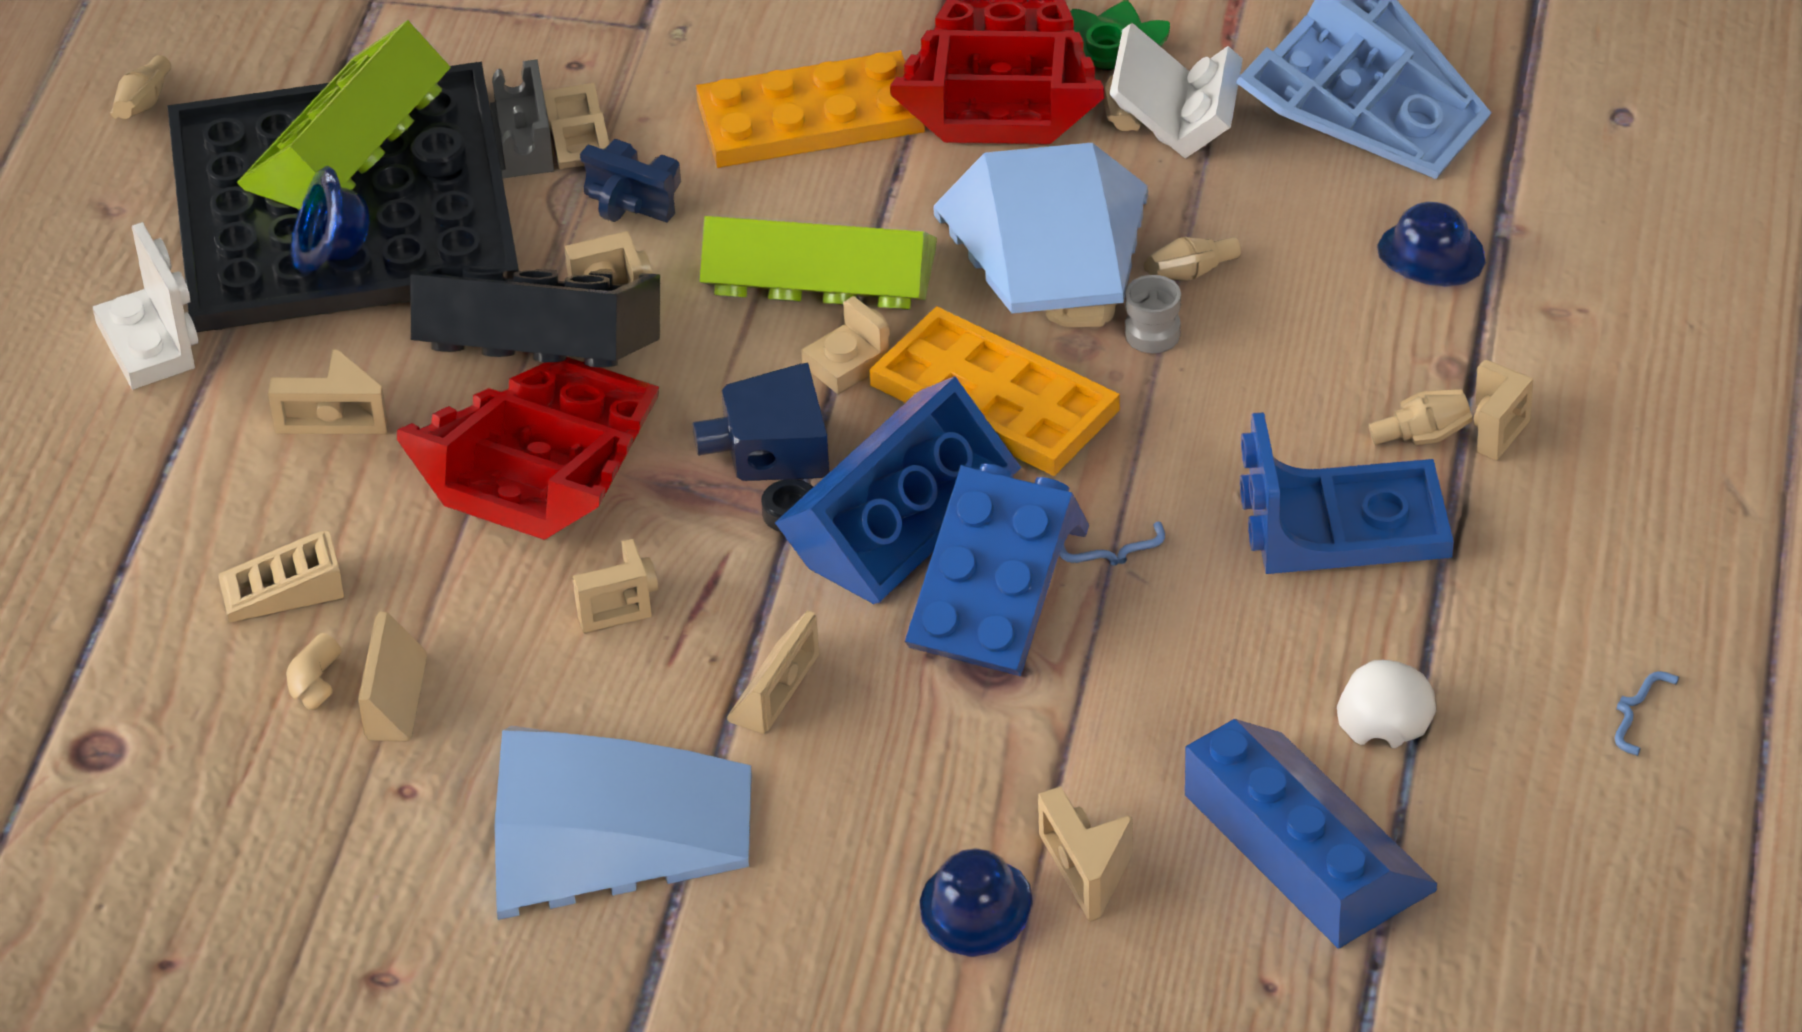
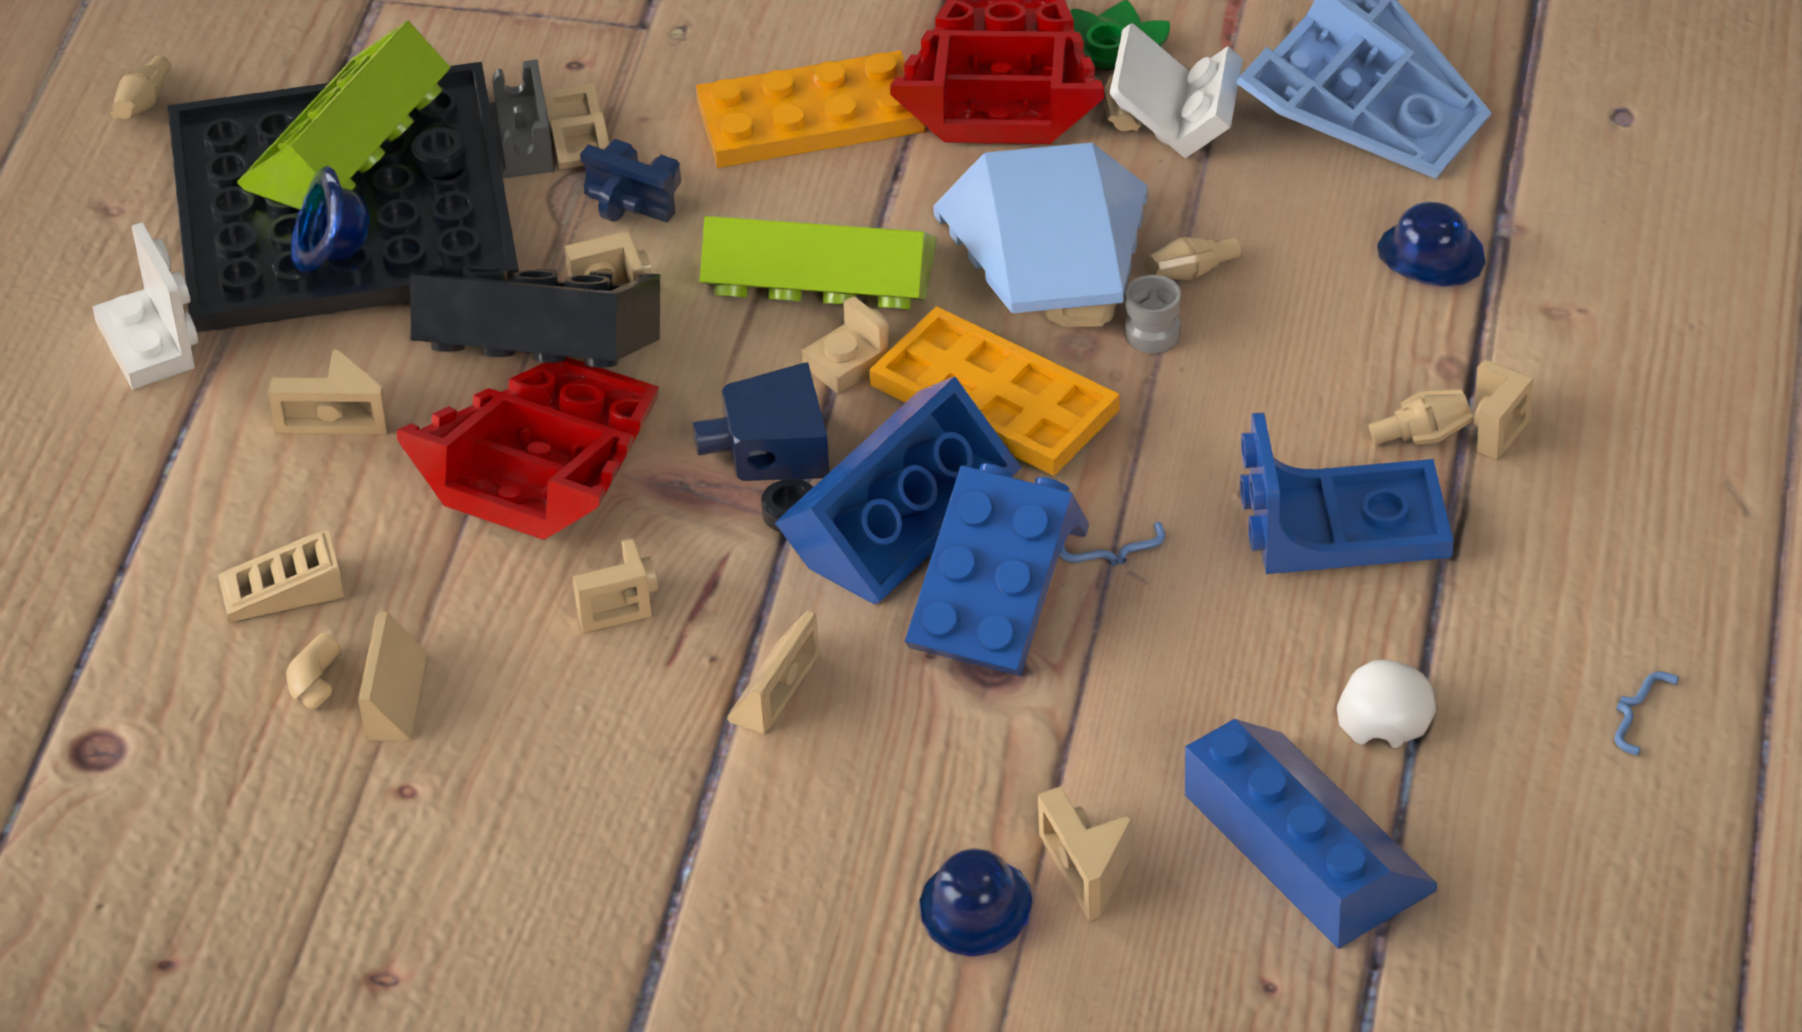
(611, 814): light blue wedge -> none

